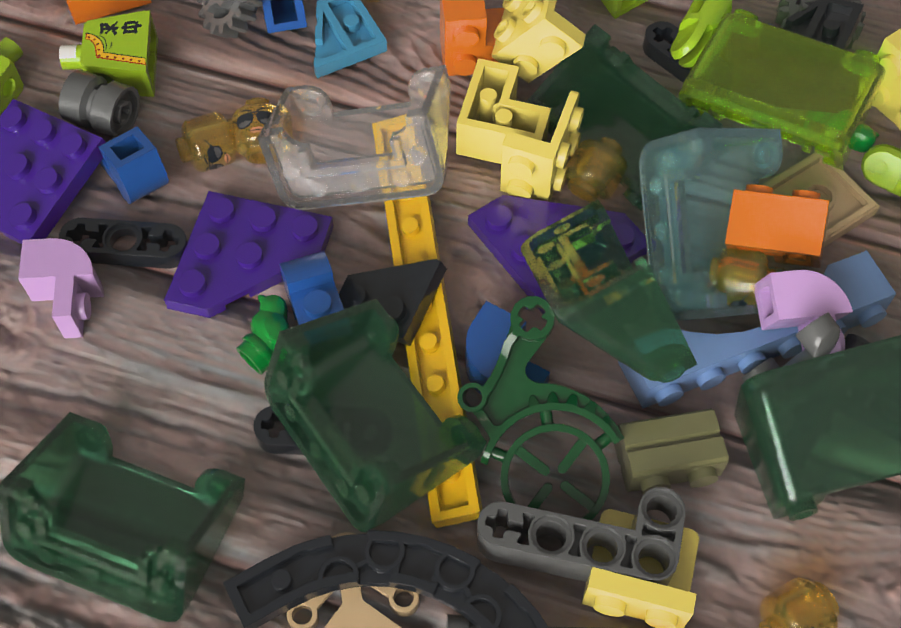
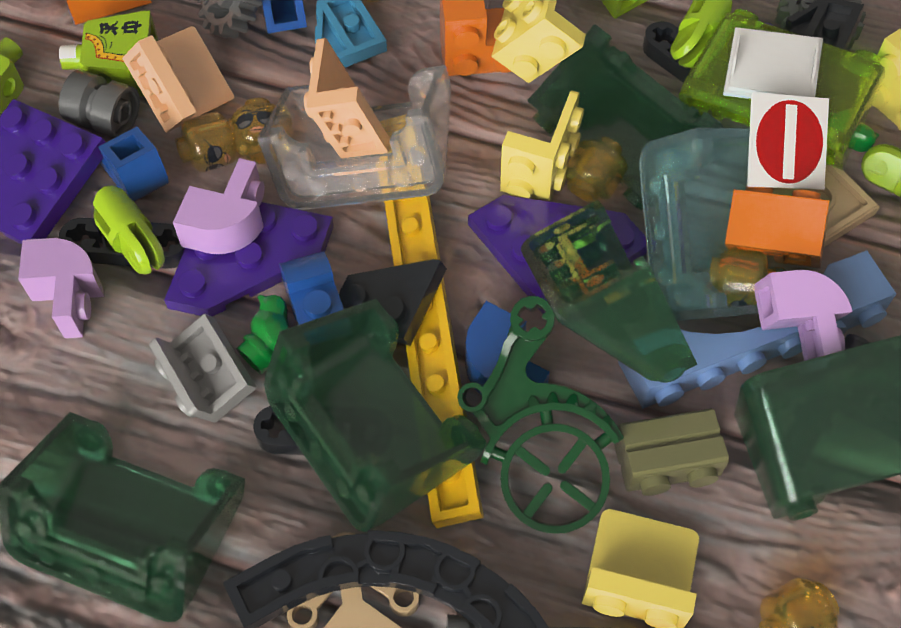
(127, 229): none -> lime arm
(177, 77): none -> light nougat bracket
(203, 370): none -> light grey bracket
(221, 221): none -> lavender brick
(341, 107): none -> light nougat bracket
(492, 110): light yellow brick -> none
(580, 534): dark grey beam -> none
(772, 64): none -> white piece
(787, 141): none -> piece
(817, 339): dark grey bar -> none

